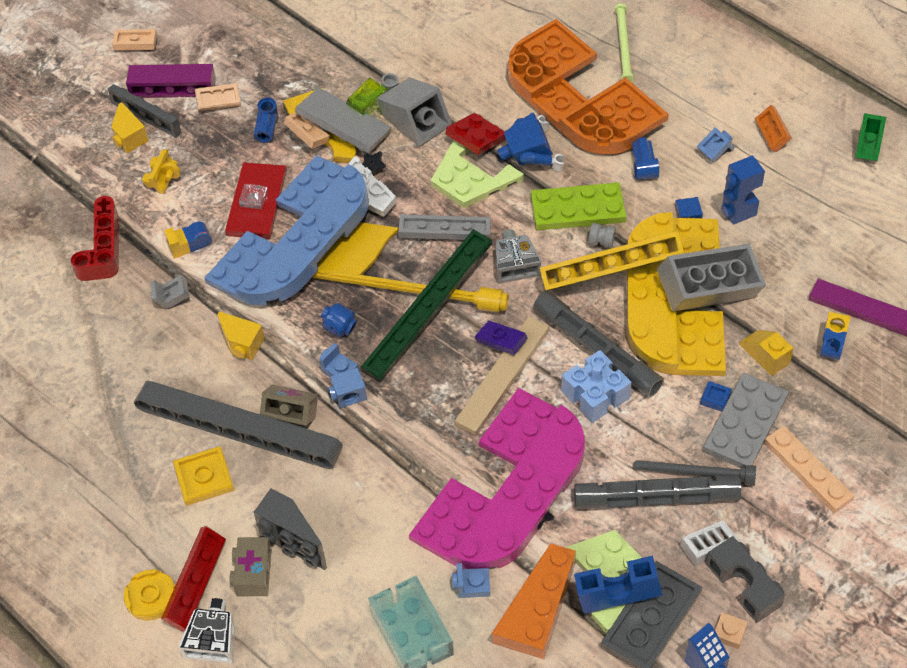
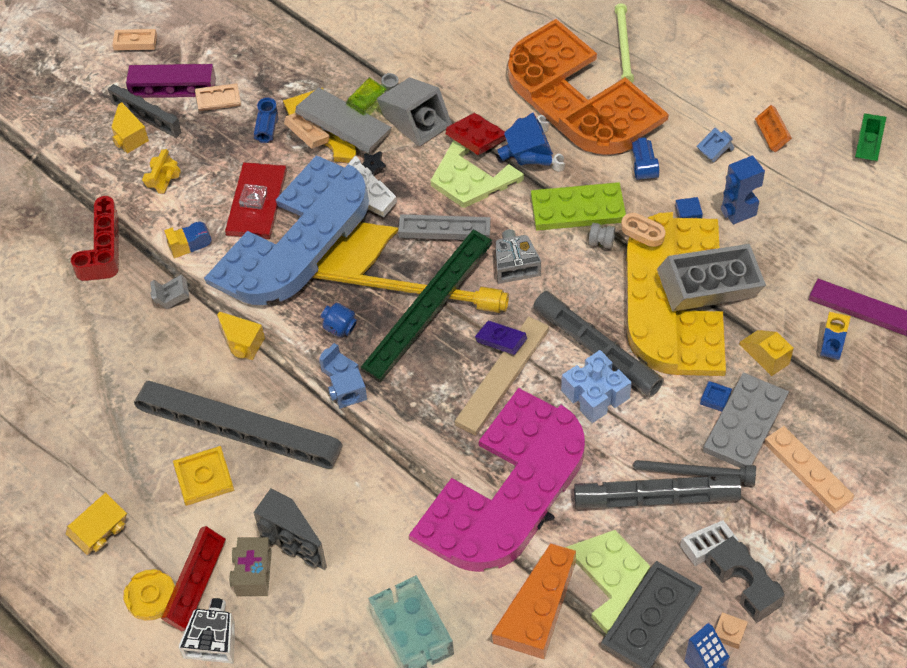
(96, 524): none -> yellow brick
(289, 404): dark tan brick -> none
(471, 582): medium blue bracket -> none
(604, 592): blue arch -> none
(611, 261): yellow brick -> none
(645, 230): none -> light nougat plate

